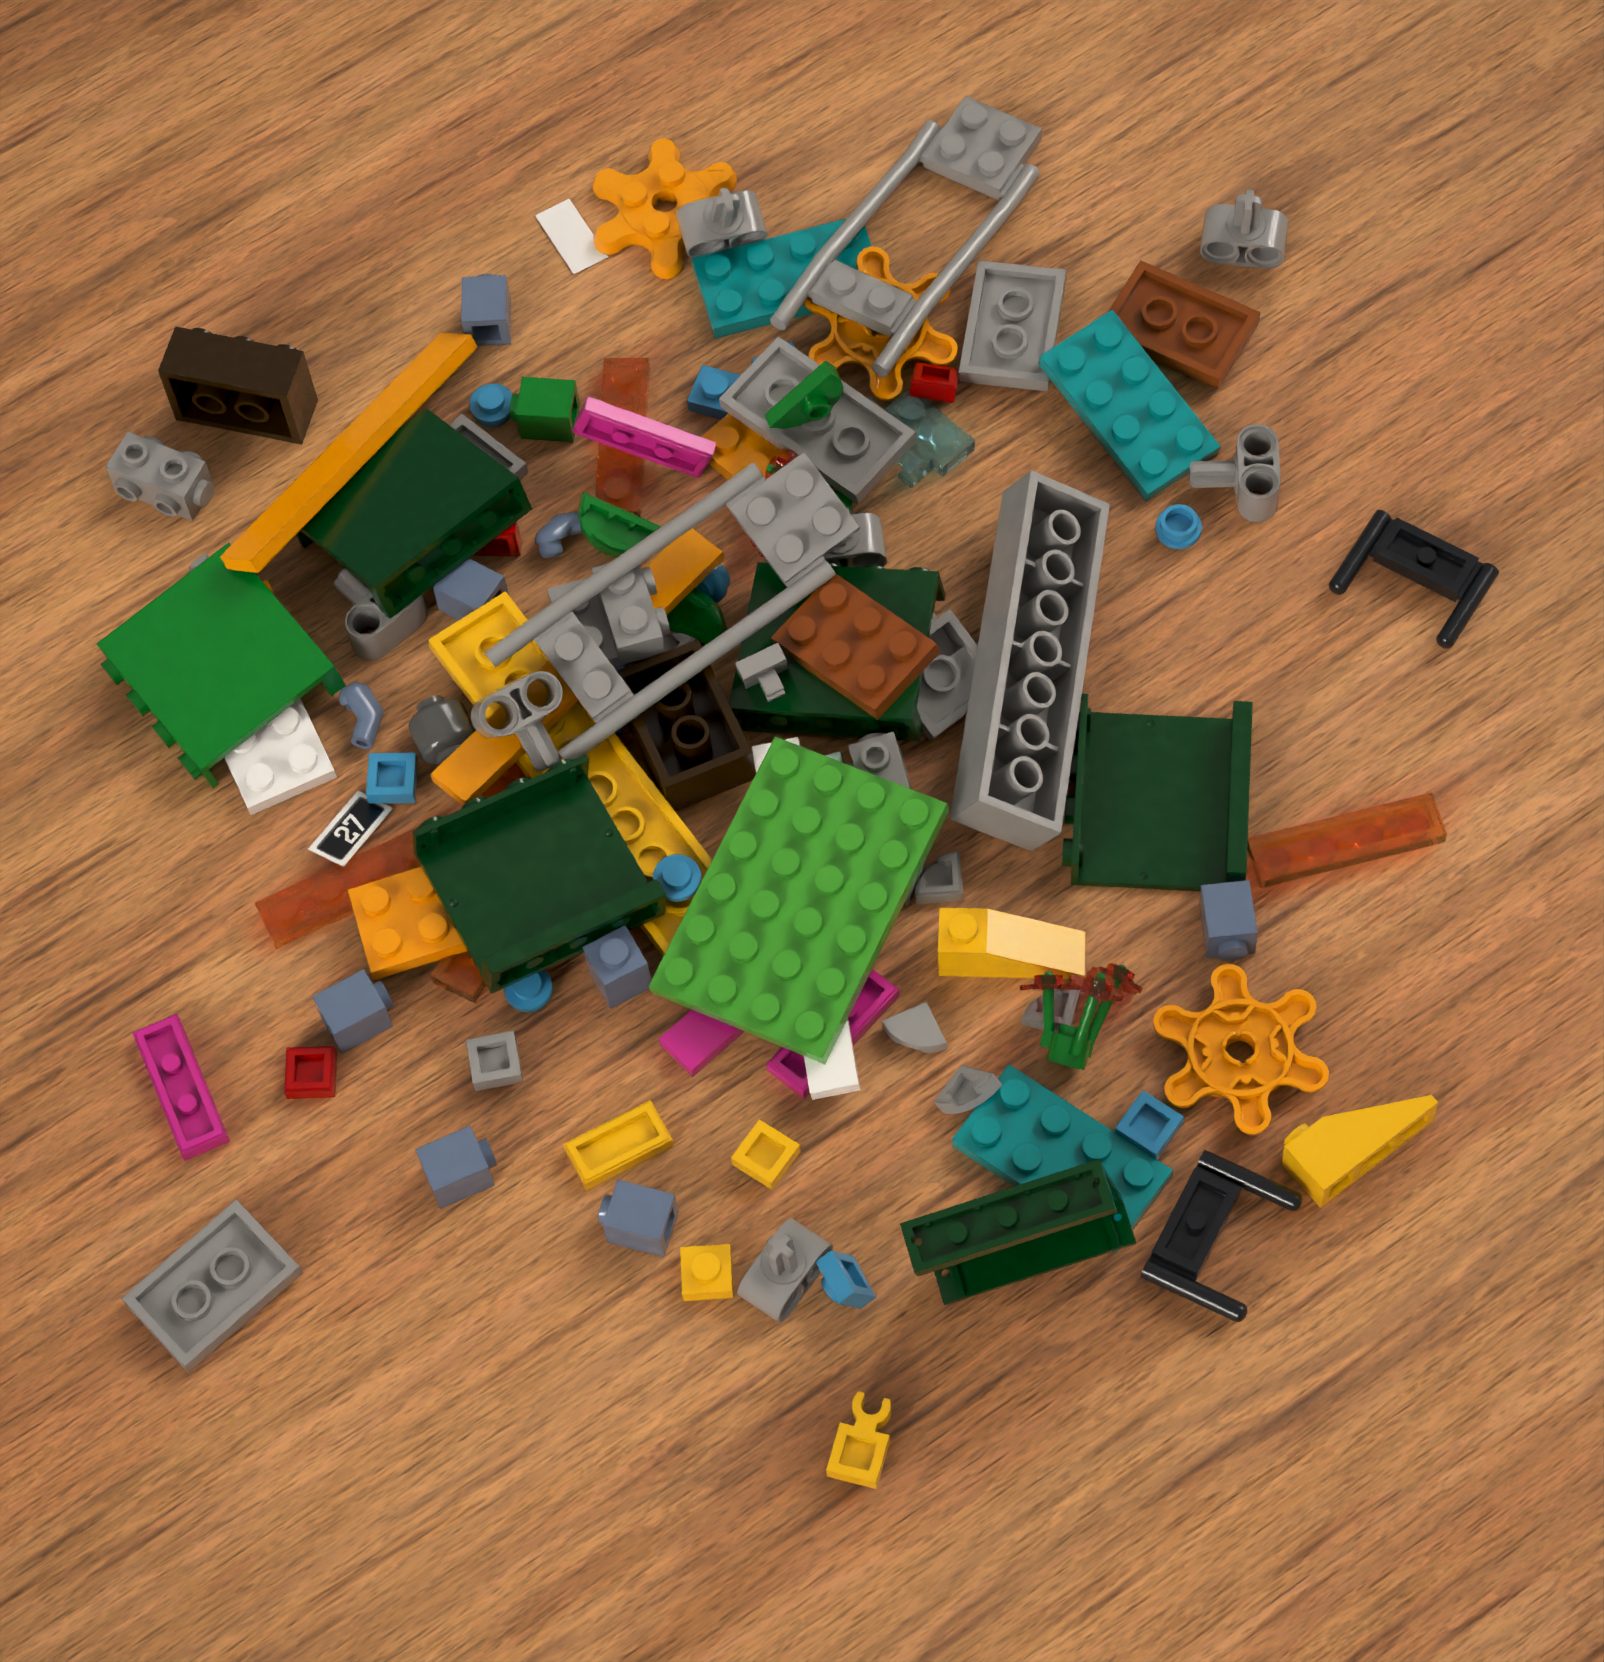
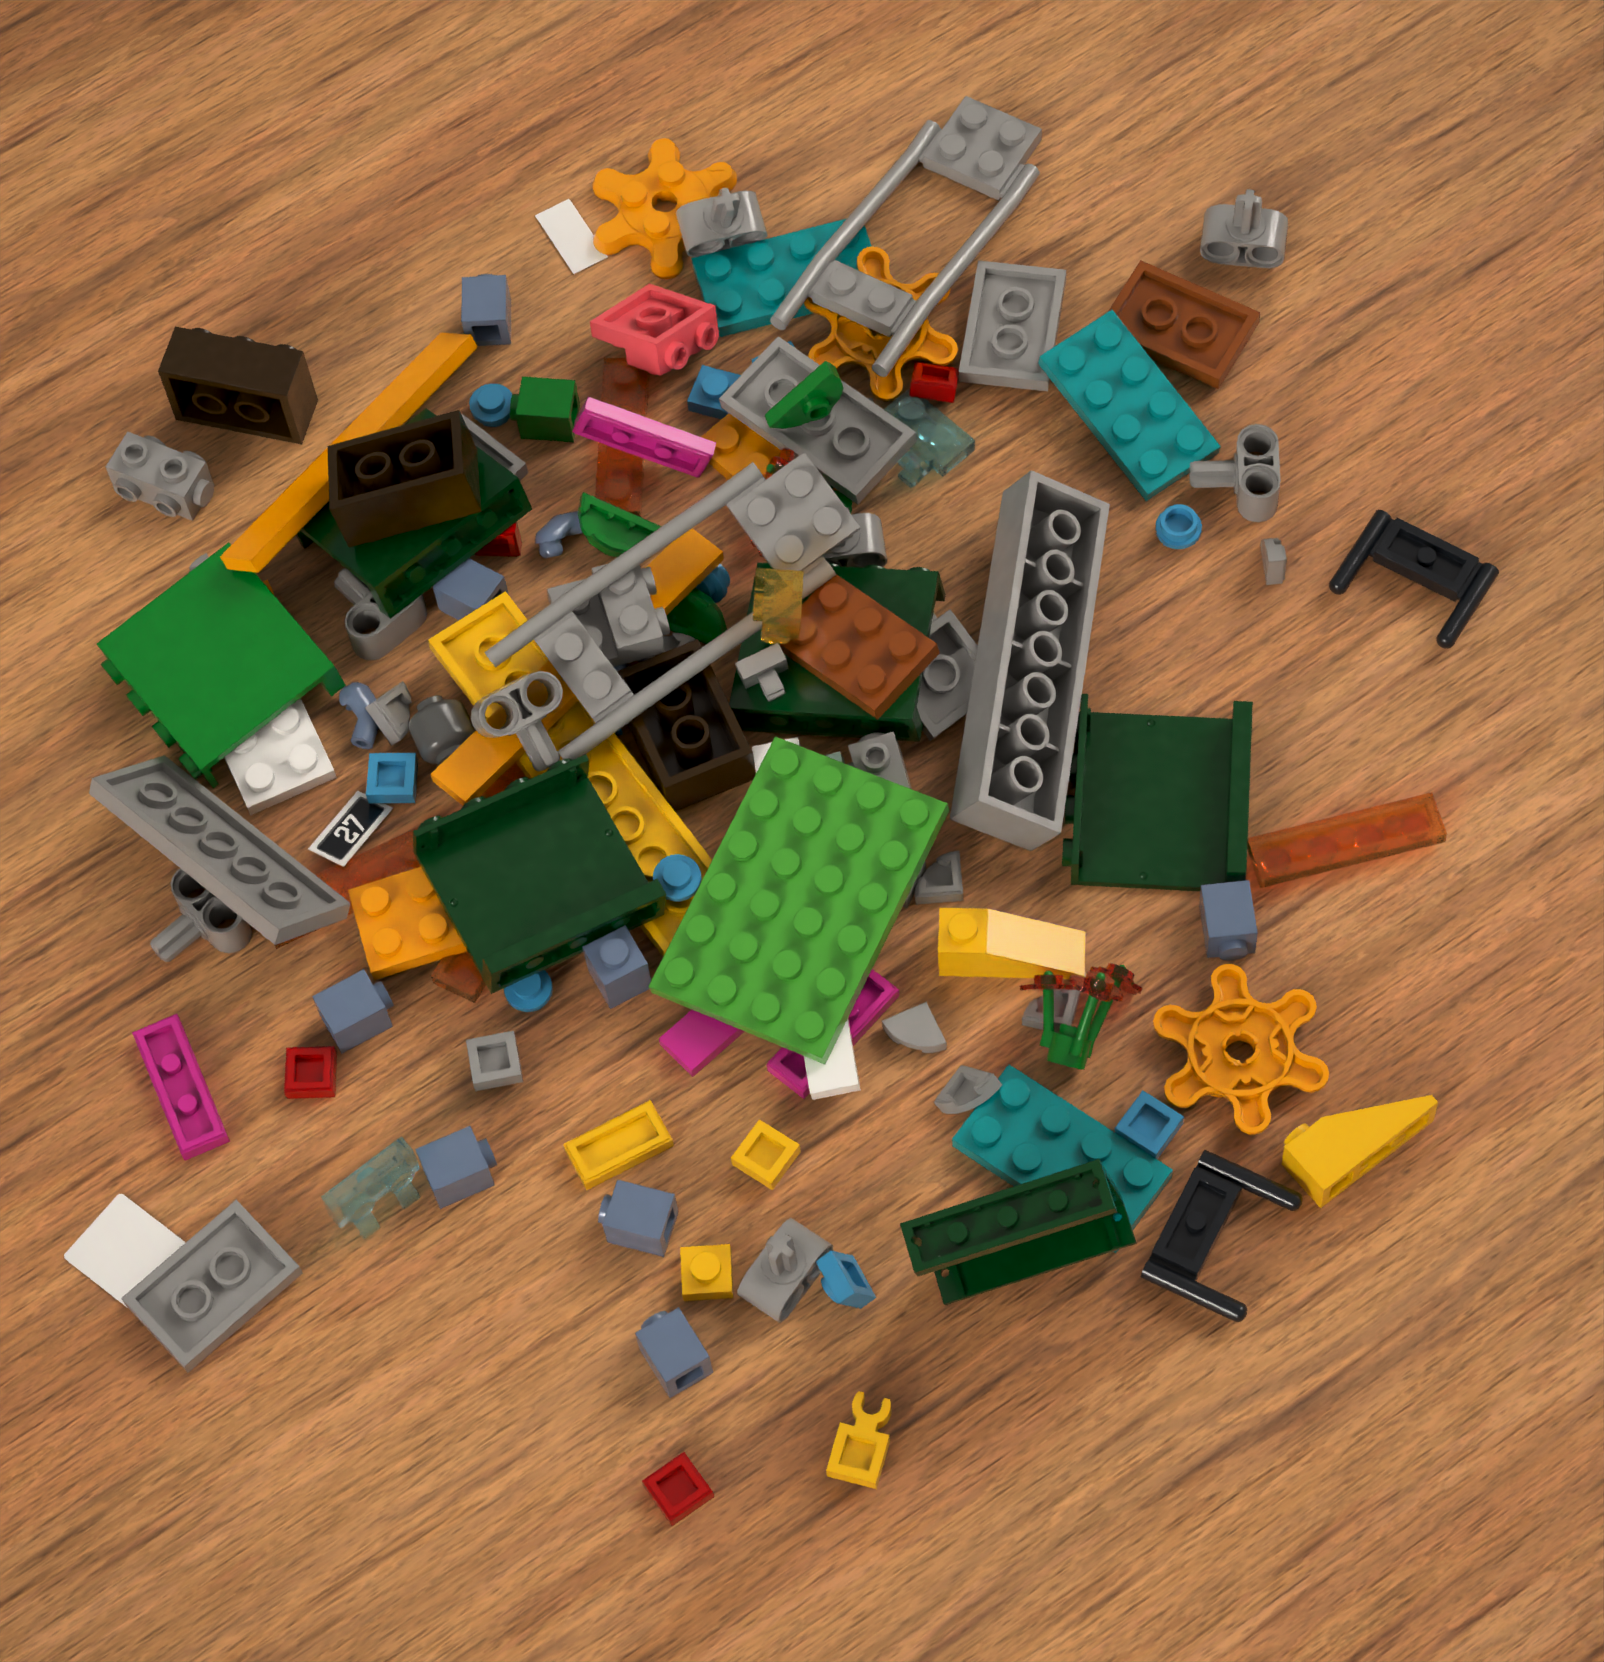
(122, 1247): none -> white sticker
(199, 918): none -> light grey beam
(219, 849): none -> light grey plate
(357, 1194): none -> clear light blue plate
(392, 712): none -> light grey tile
(403, 478): none -> dark brown brick
(658, 328): none -> coral plate
(673, 1351): none -> sand blue brick
(678, 1488): none -> red tile
(779, 604): none -> clear yellow brick
(1273, 560): none -> light grey tile

